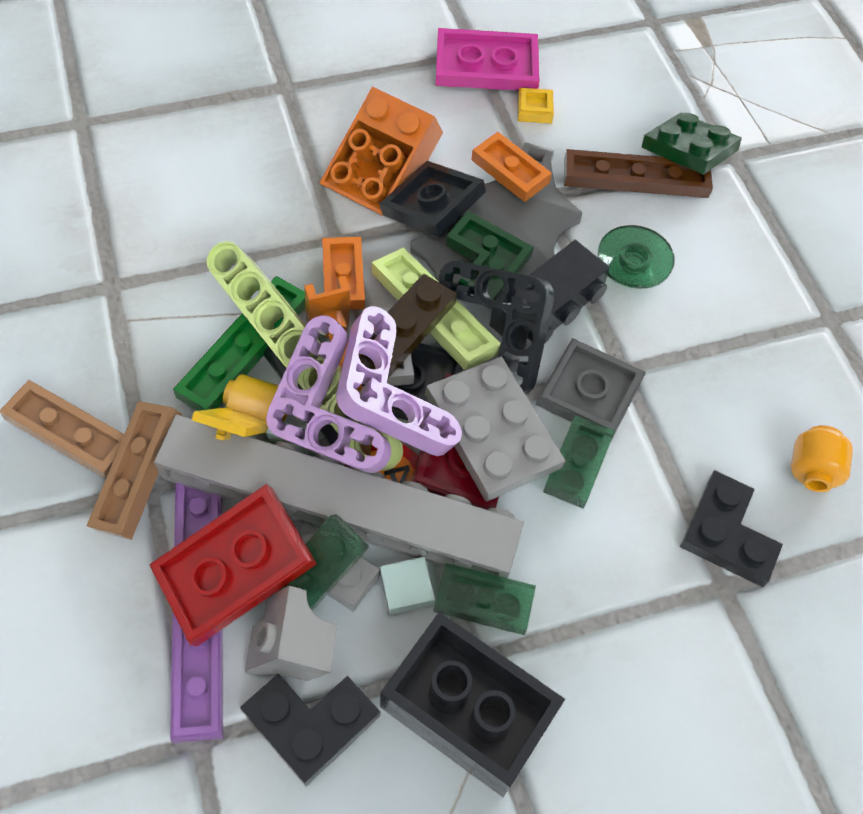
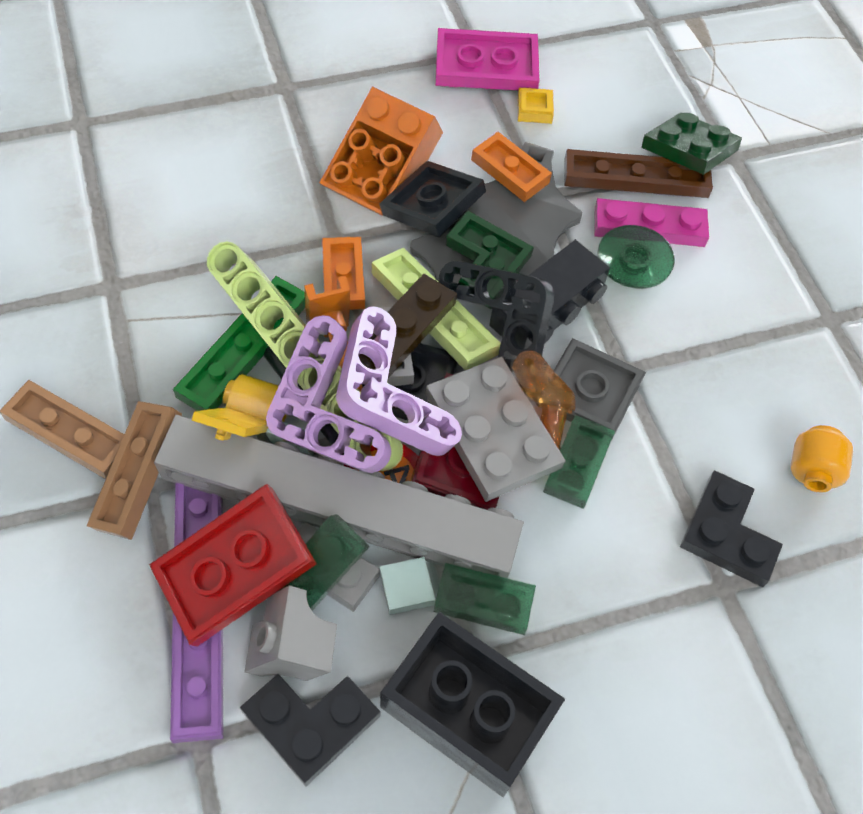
(547, 390): none -> clear orange arm
(675, 223): none -> dark pink plate

